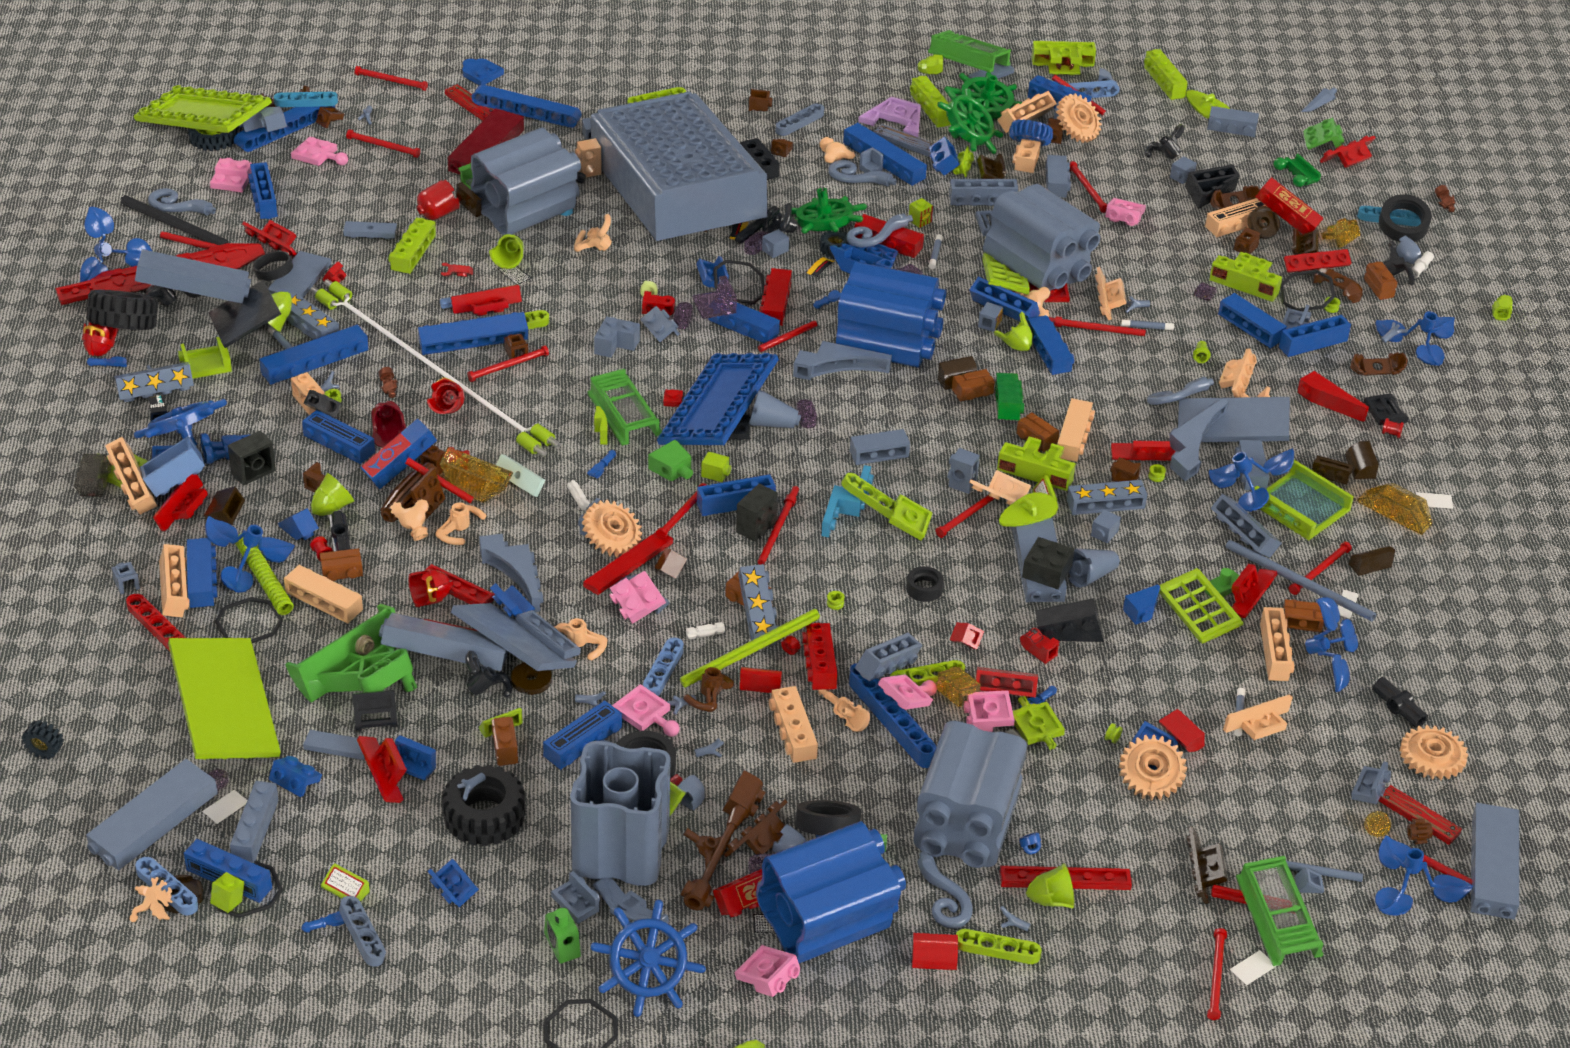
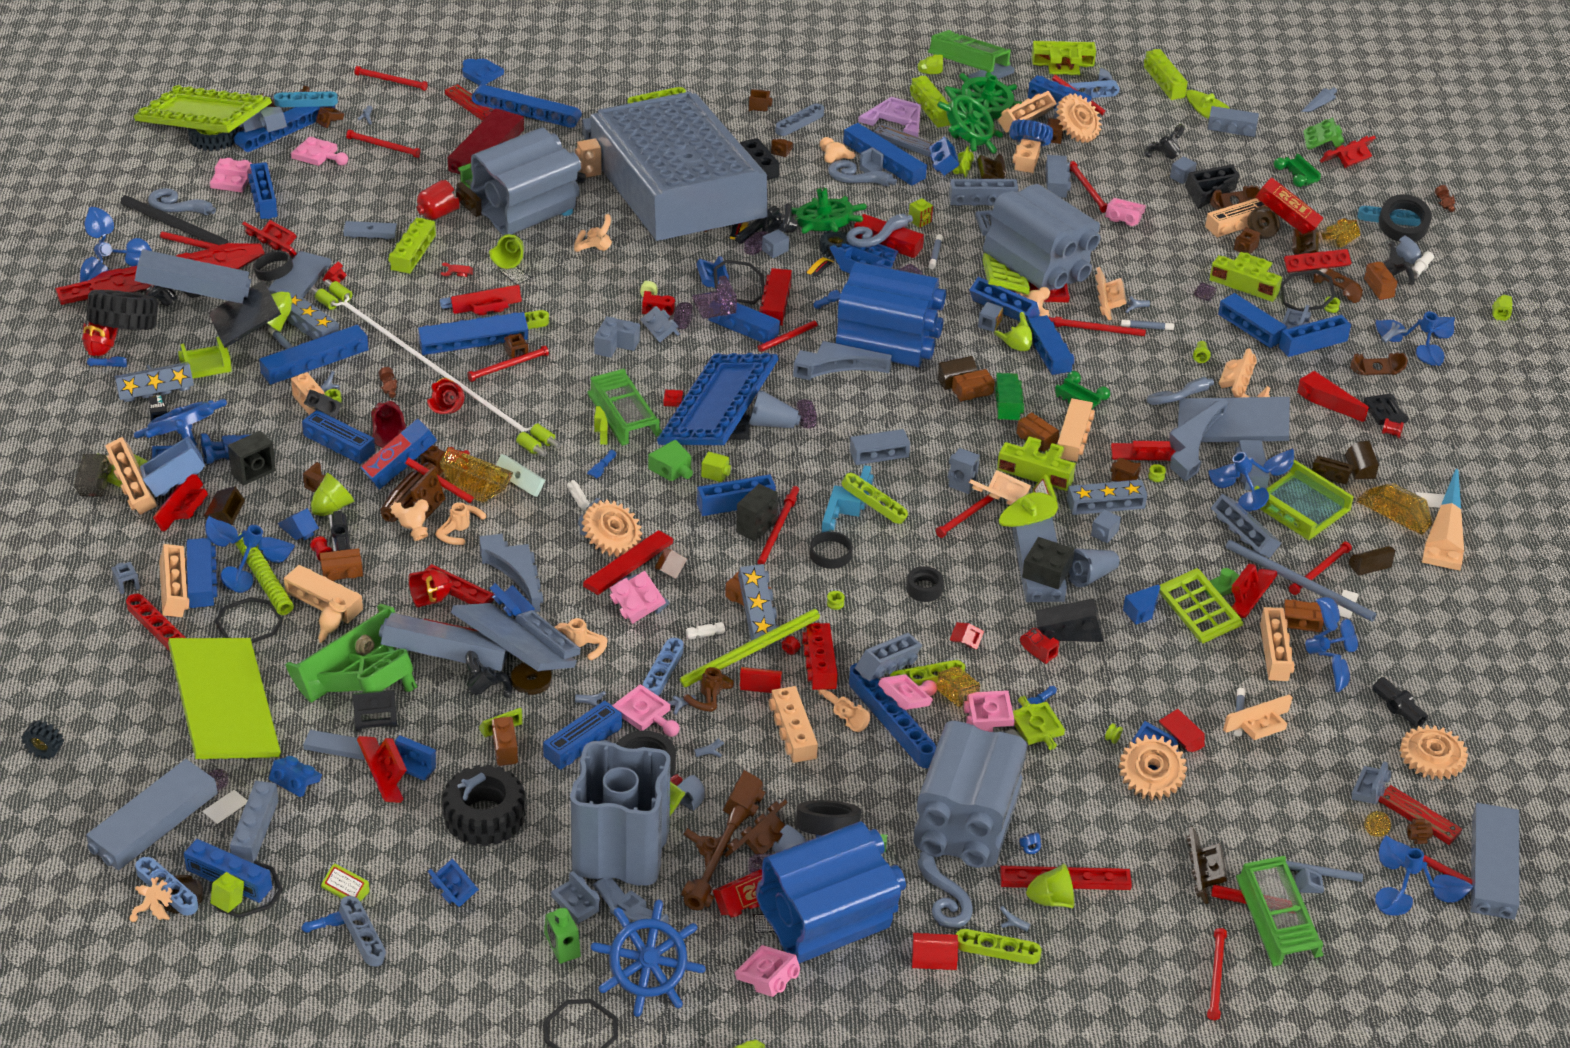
(331, 617): none -> light nougat animal
(662, 532): red bar -> none
(835, 537): none -> black tyre
(910, 517): lime tile -> none
(1002, 680): red brick -> none
(1072, 389): none -> green gear
(1252, 967): white sticker -> none
(1445, 539): none -> light nougat plate

